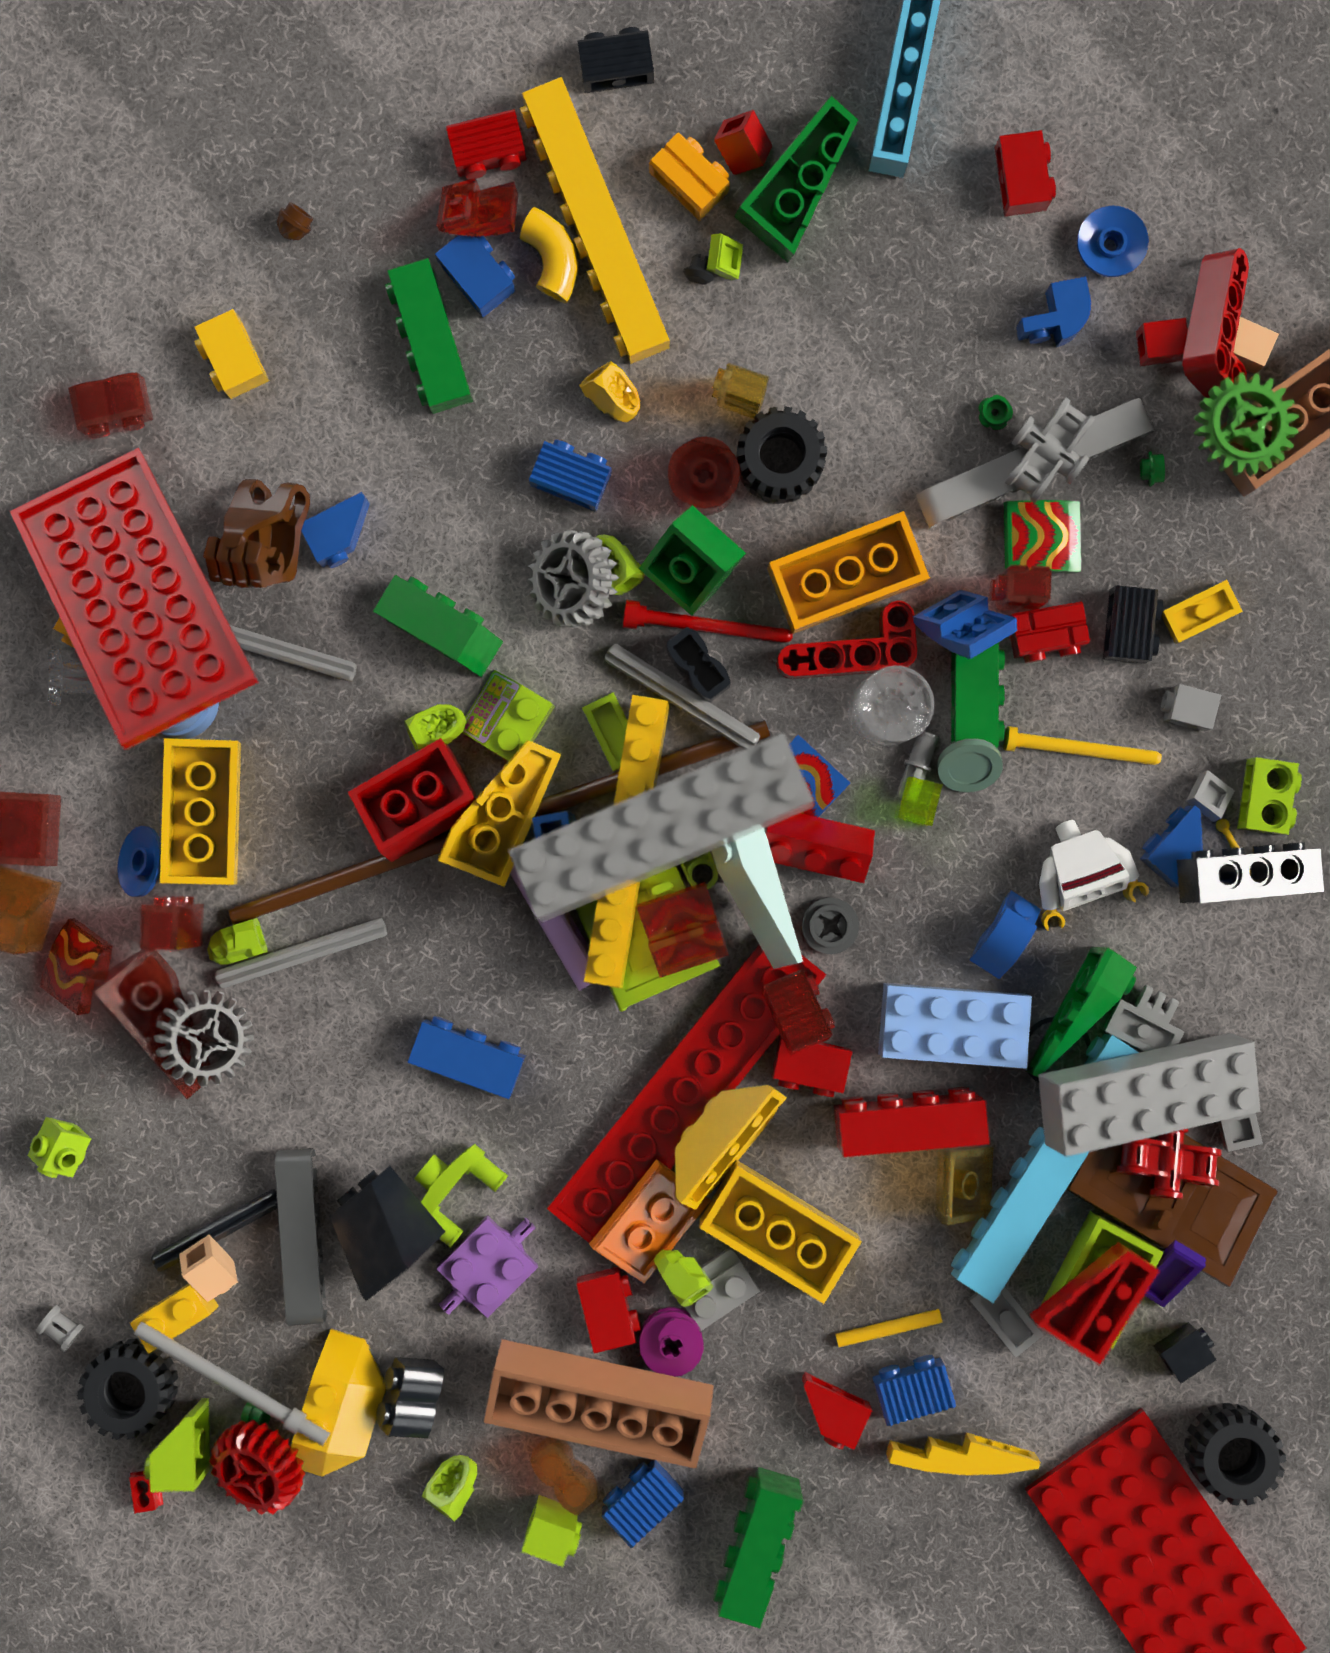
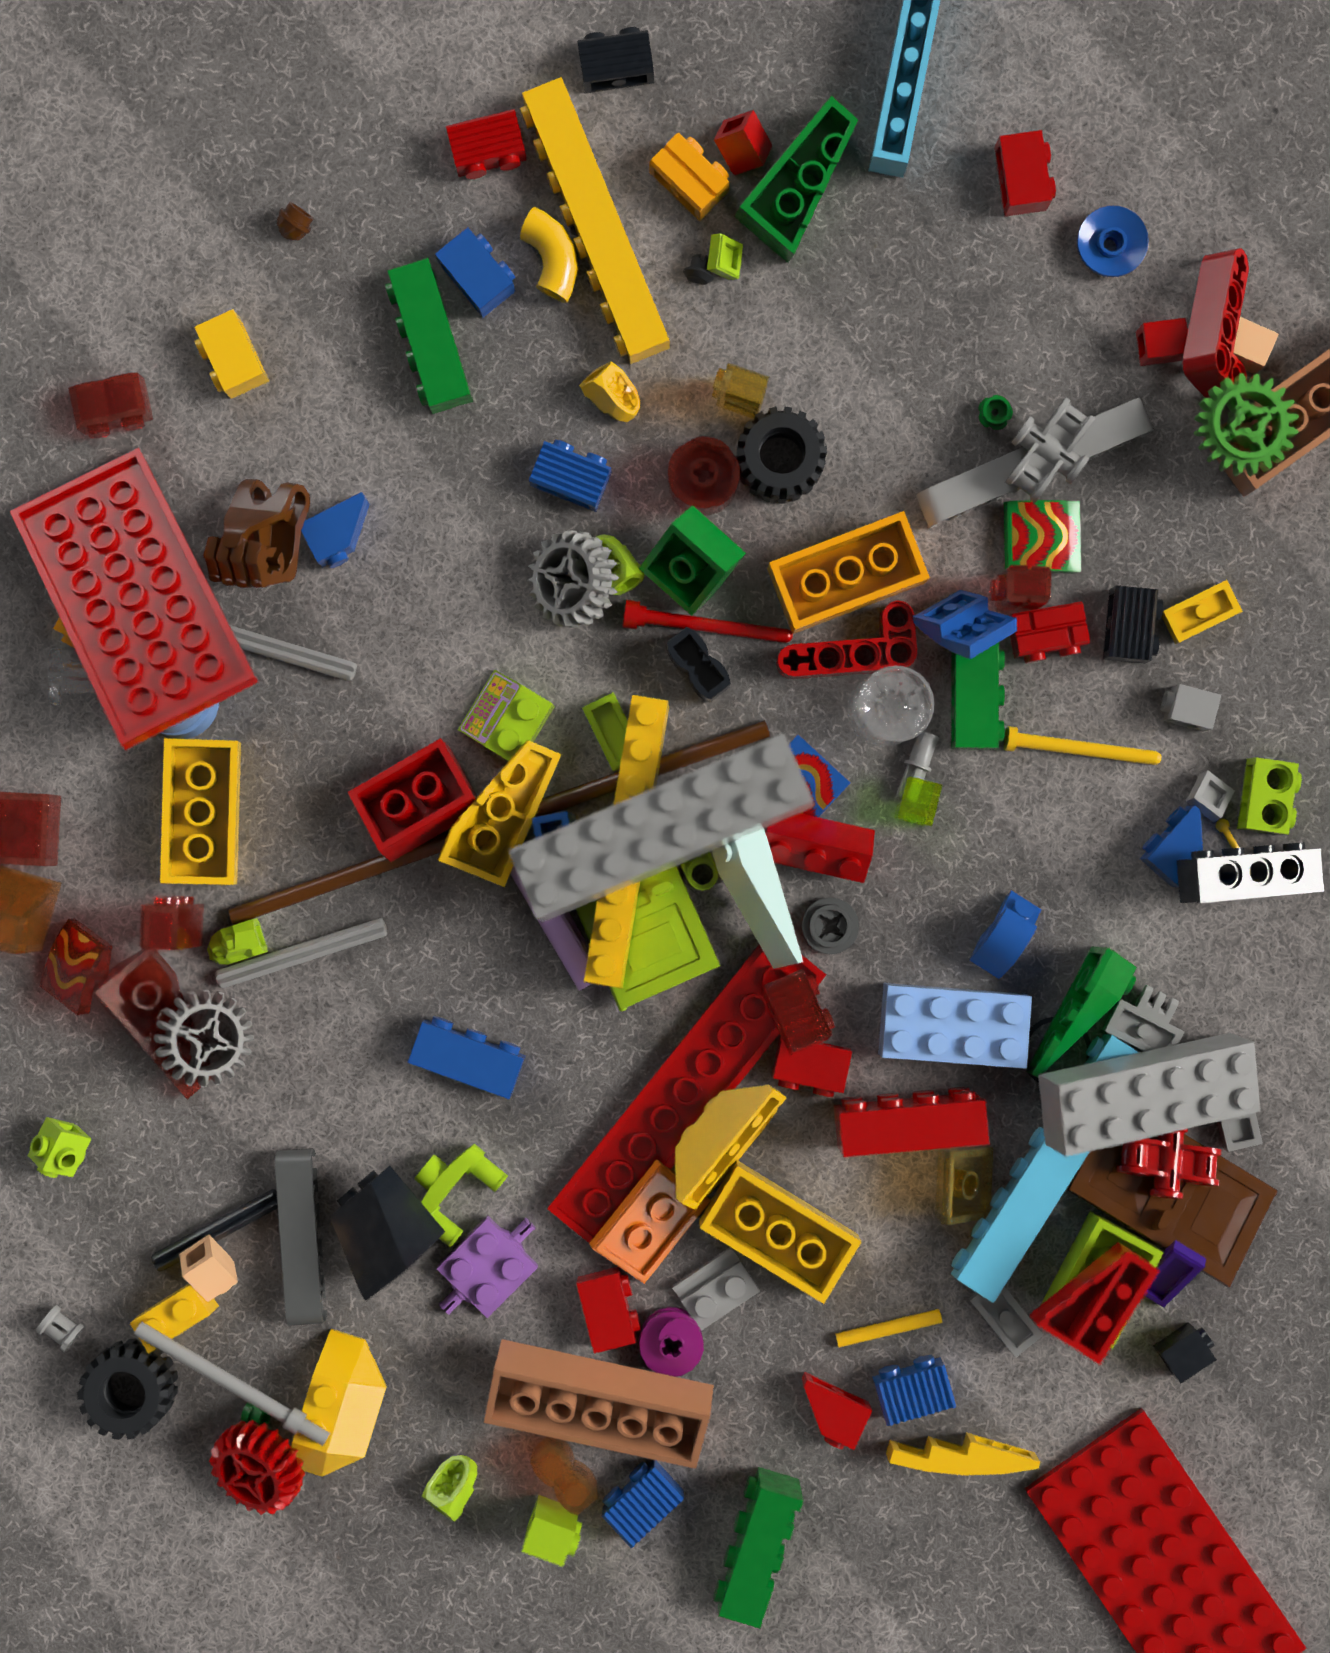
(139, 861): blue dish -> none
(139, 1503): red piece -> none
(183, 1455): lime slope -> none
(410, 1398): black brick -> none
(435, 723): lime rock -> none
(438, 623): green wedge -> none
(477, 212): clear red slope -> none
(681, 697): light grey axle -> none
(682, 929): clear red slope -> none
(683, 1276): lime rock -> none
(970, 765): sand green piece -> none
(1068, 312): blue brick -> none
(1085, 870): white torso -> none
(1153, 468): green plate -> none
(1255, 1475): black tyre -> none

